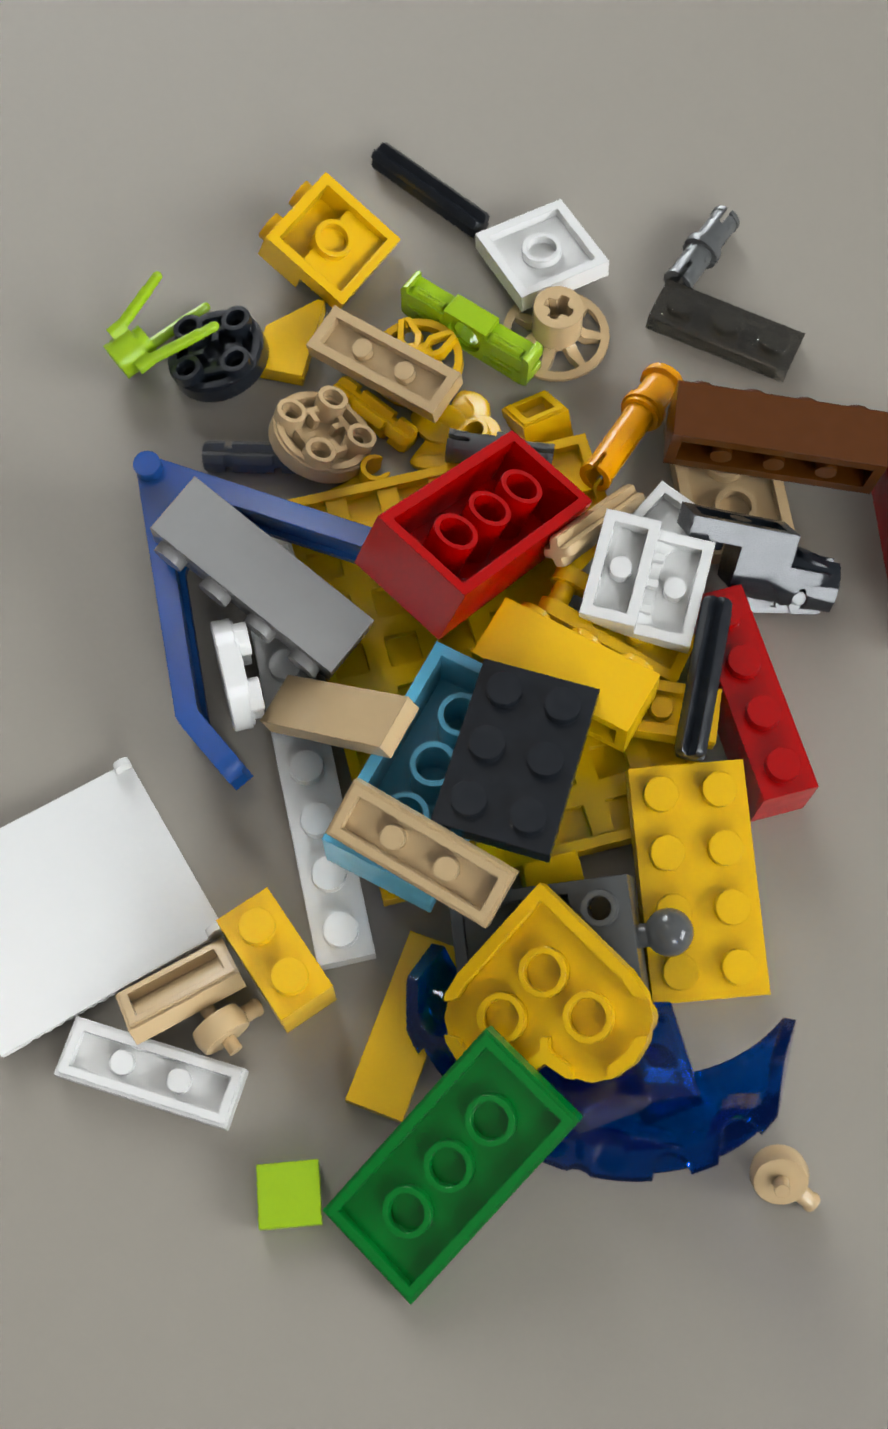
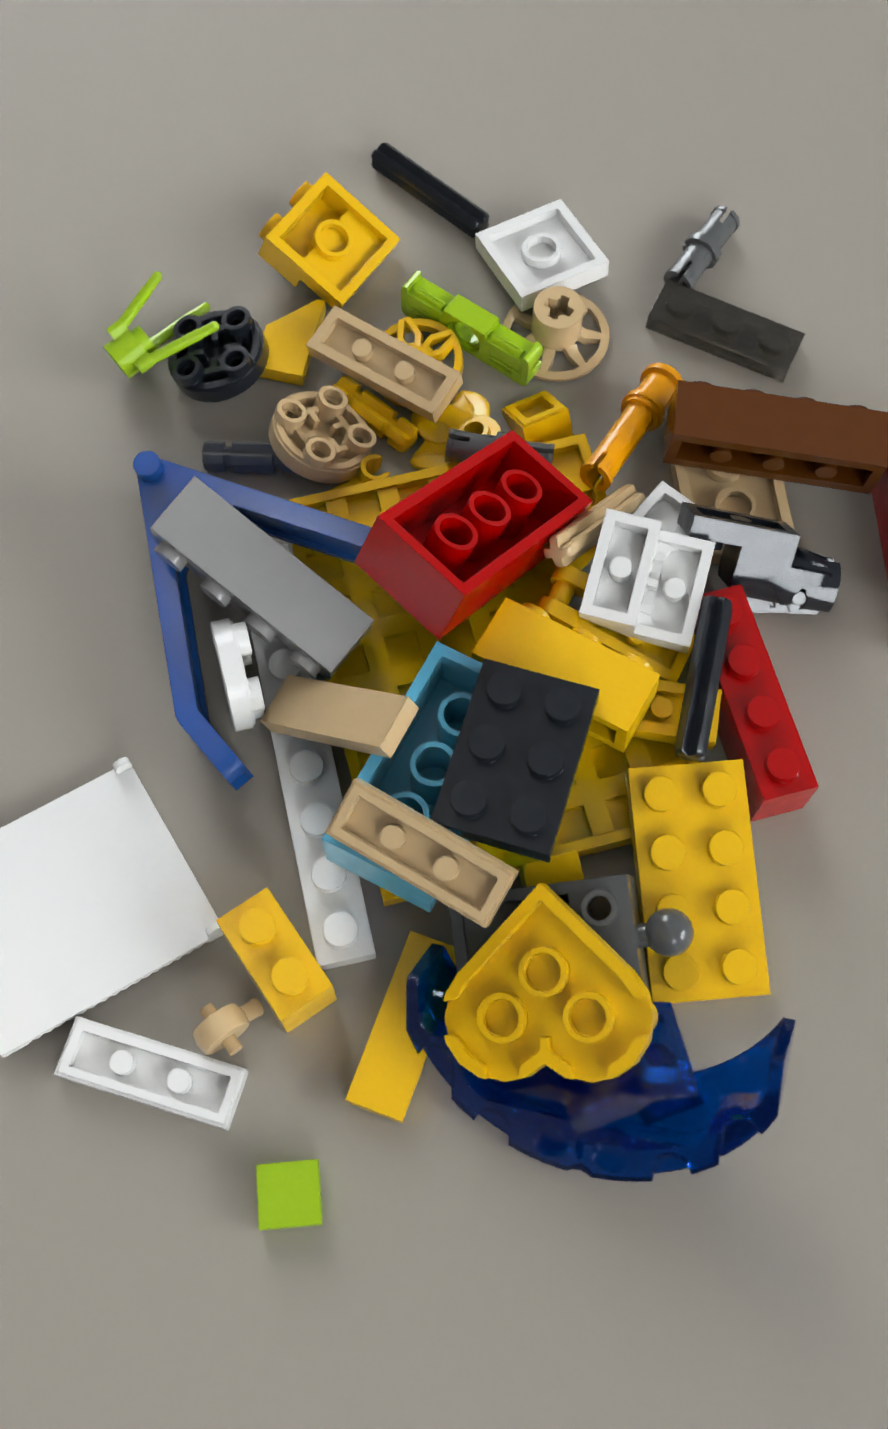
(179, 991): tan tile -> none
(452, 1163): green tile -> none
(782, 1177): tan piece -> none

